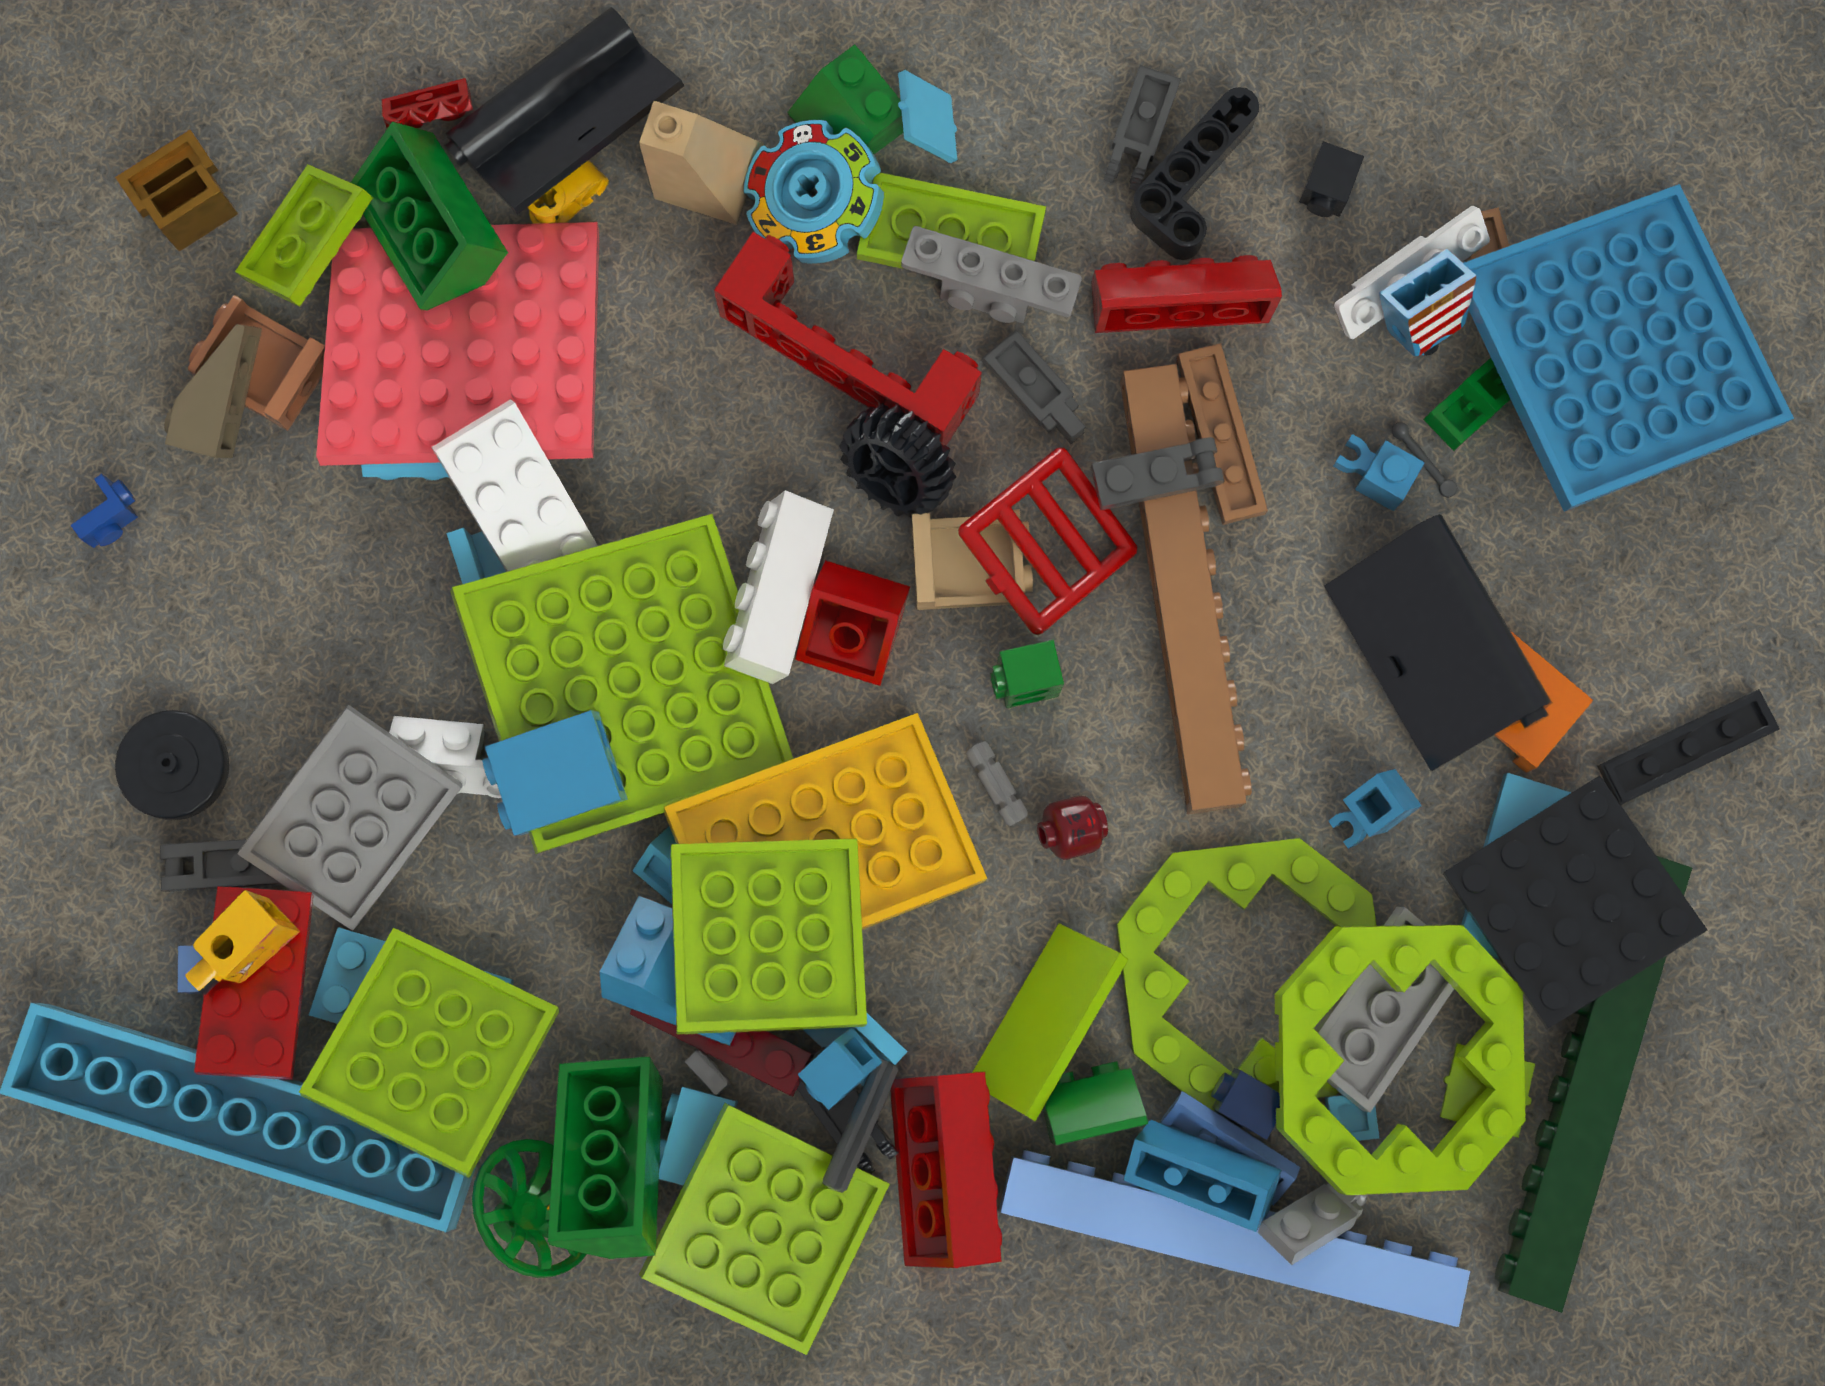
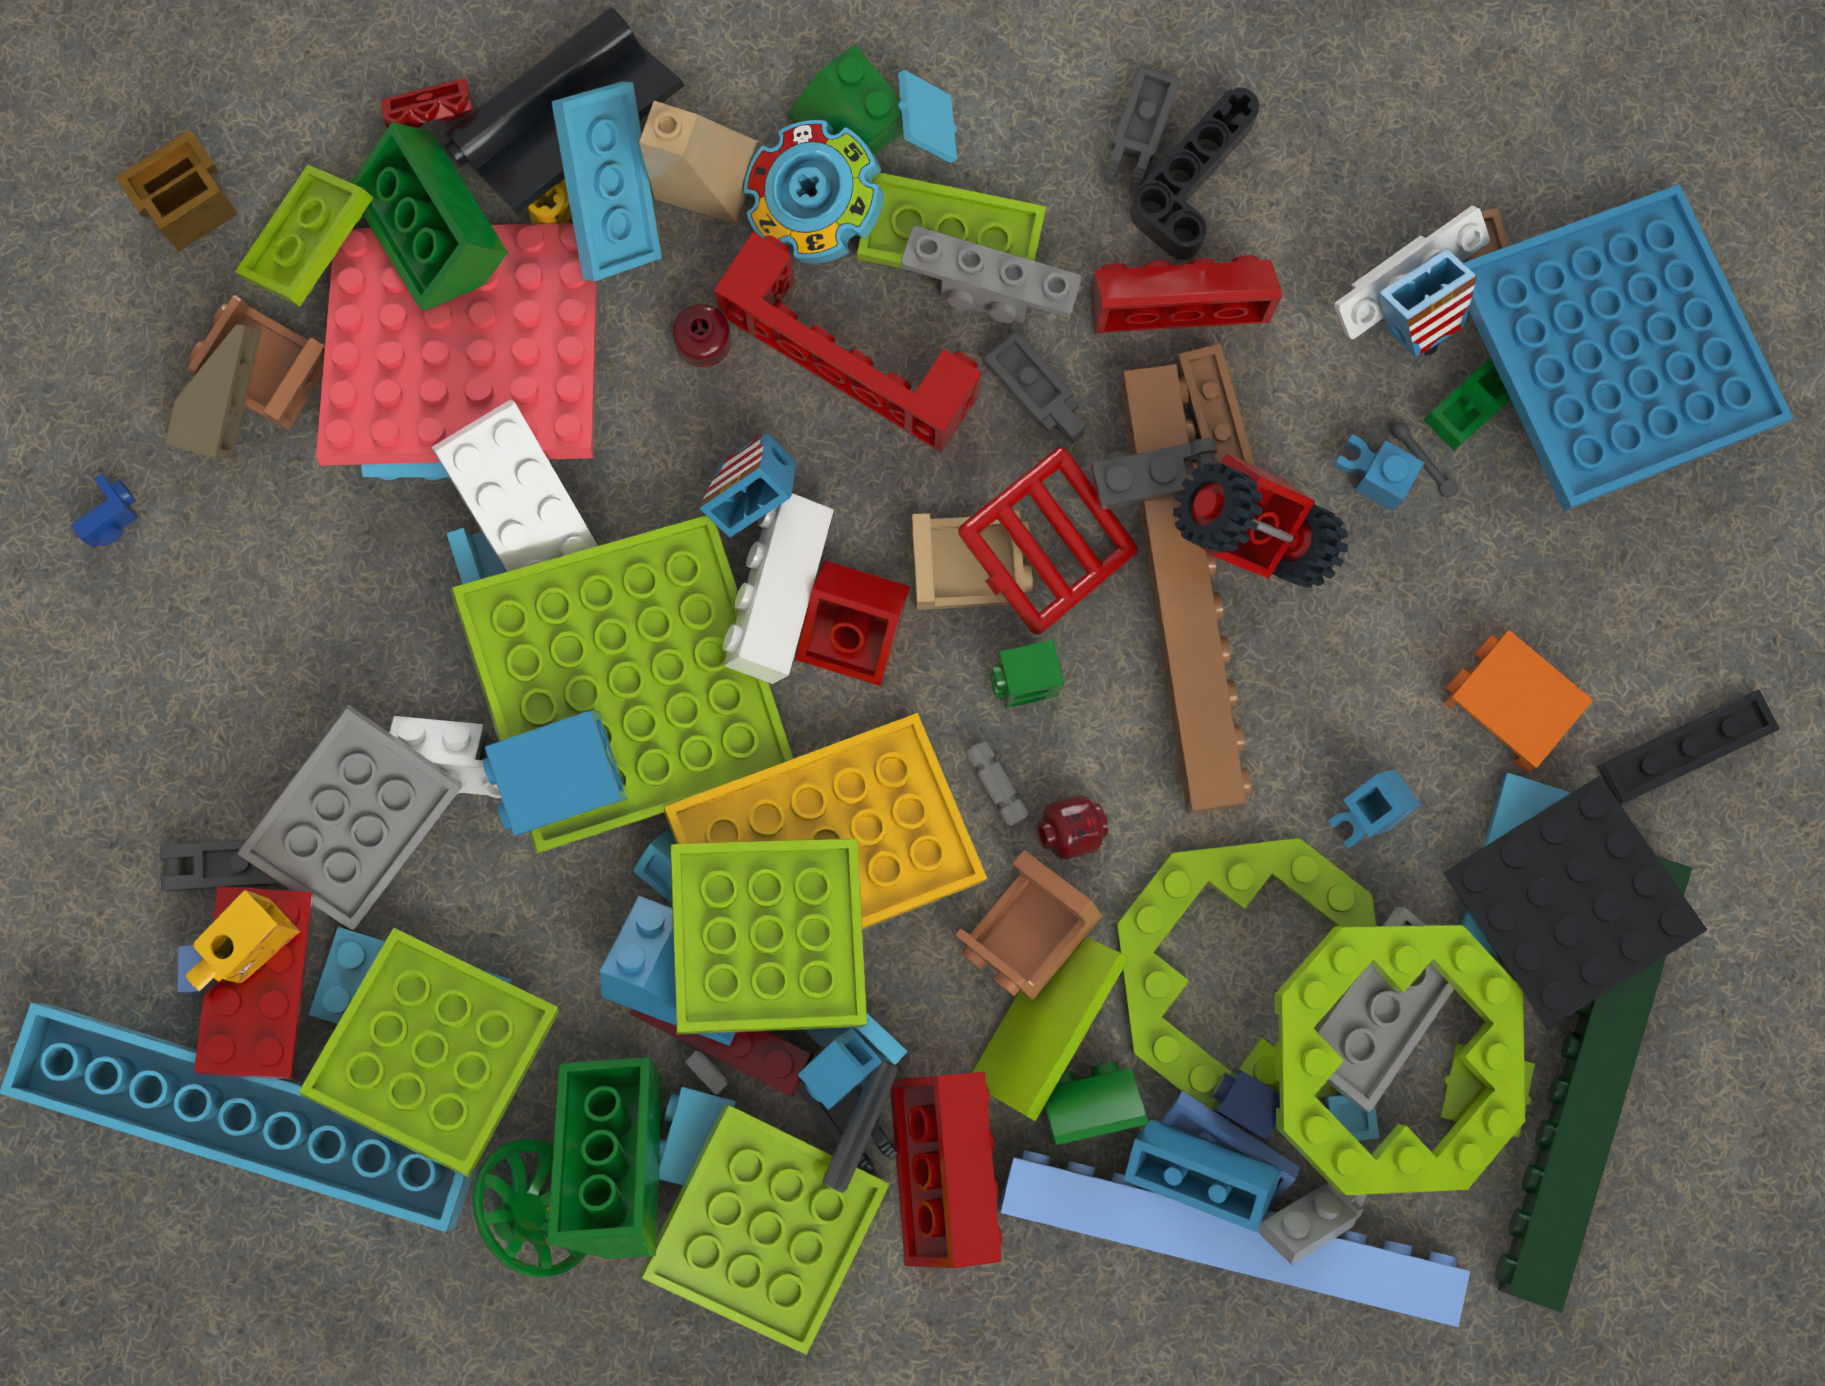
(172, 765): black wheel -> none
(607, 180): none -> medium azure plate
(702, 349): none -> dark red head
(761, 474): none -> dark azure torso
(897, 460): black gear -> none
(1030, 929): none -> nougat panel
(1259, 523): none -> brick
(1331, 180): black brick -> none
(1455, 652): black door -> none

